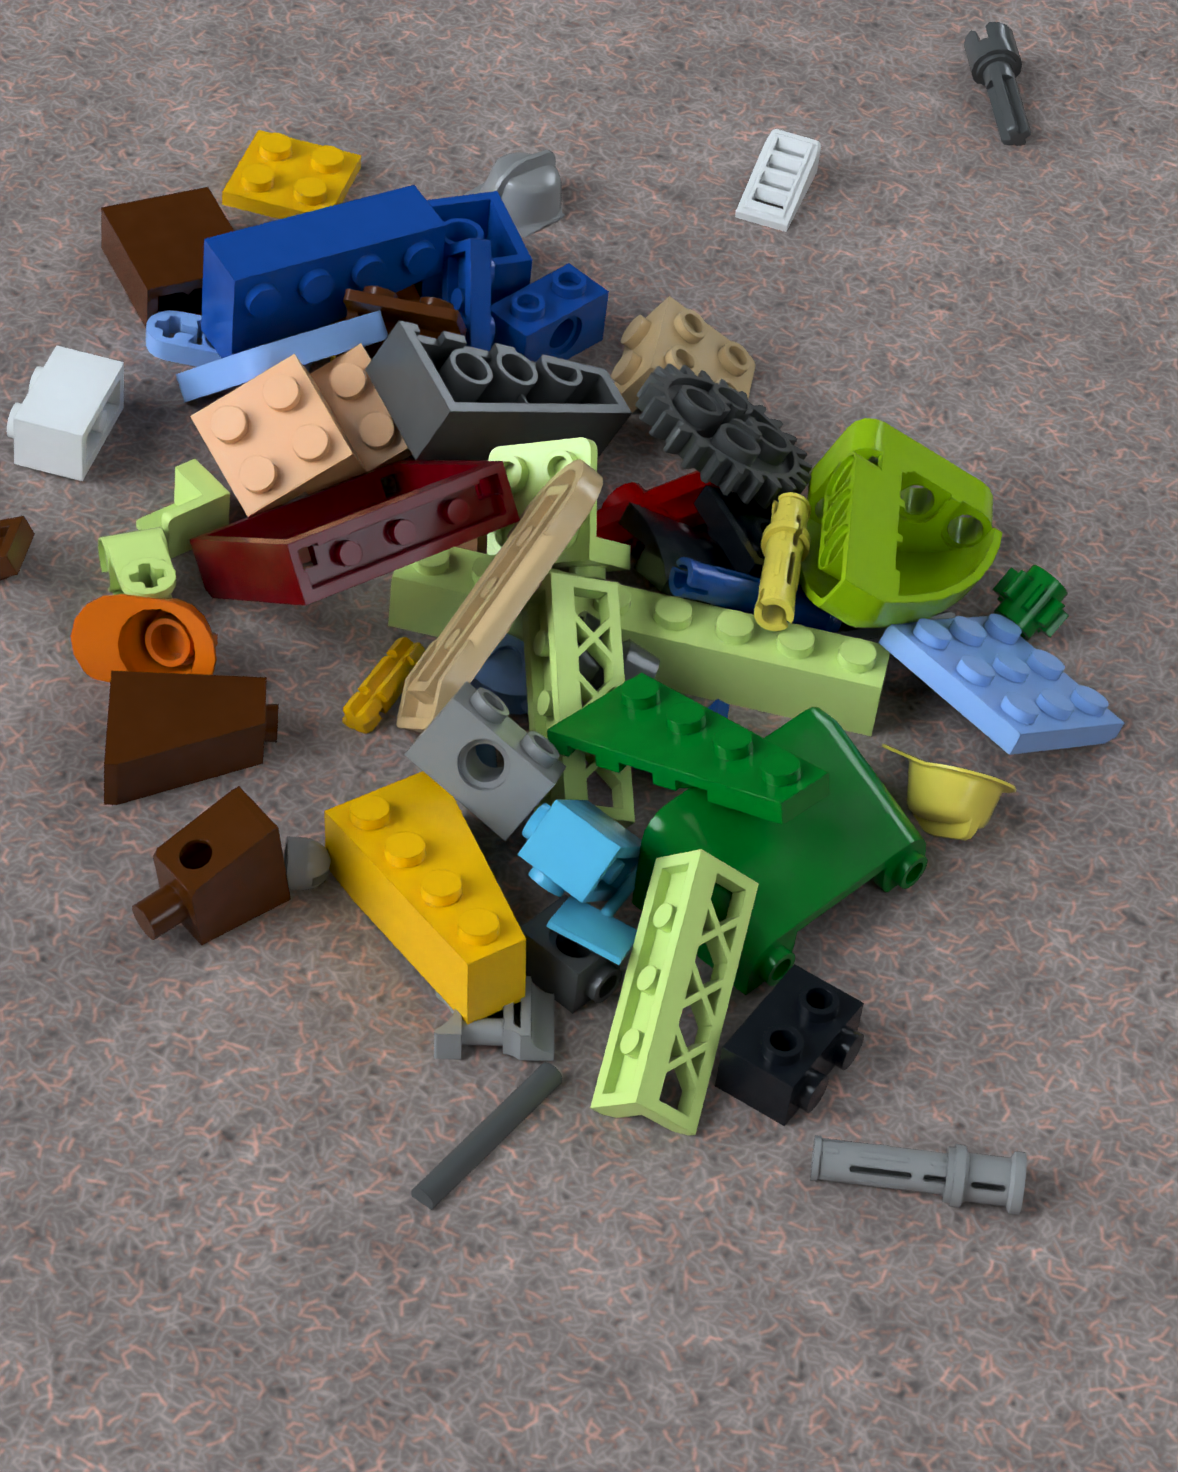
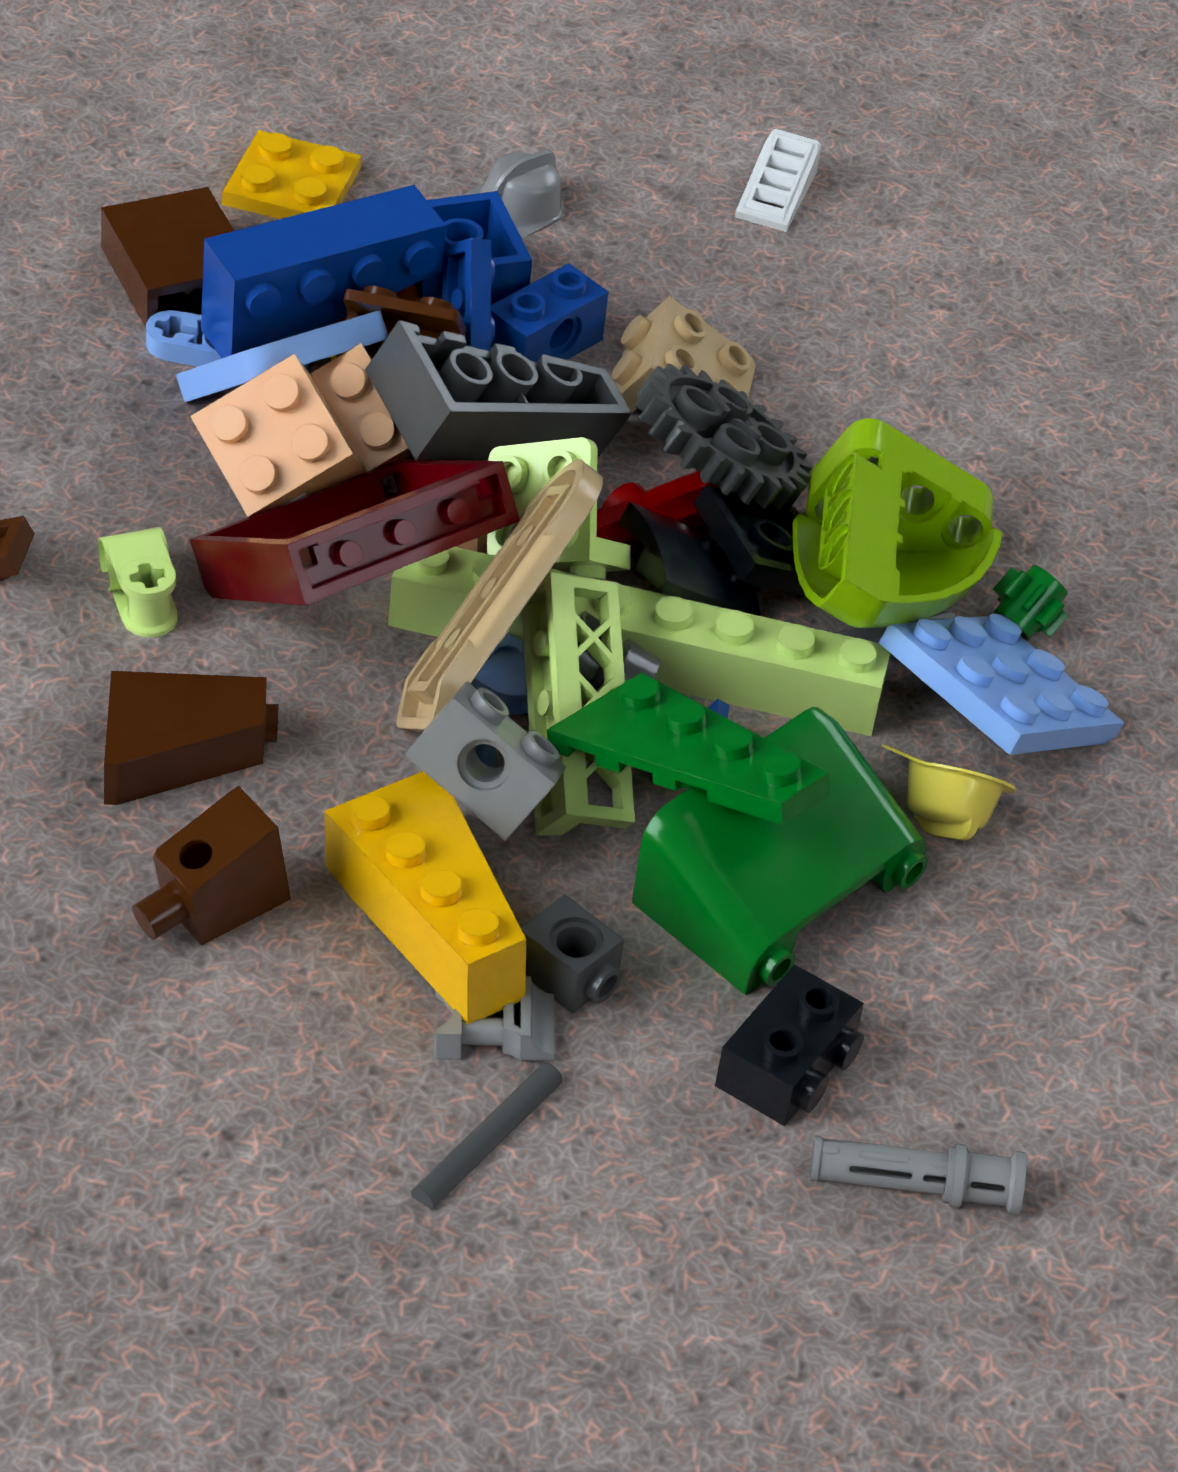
(67, 412): white brick -> none
(142, 636): orange piece -> none
(198, 508): yellowish green panel -> none
(305, 863): light grey hinge -> none
(382, 686): yellow axle -> none
(578, 850): medium azure brick -> none
(595, 927): medium azure piece -> none
(664, 980): yellowish green fence -> none
(739, 592): blue pin -> none
(784, 547): light yellow pin -> none
(996, 65): dark grey piece -> none

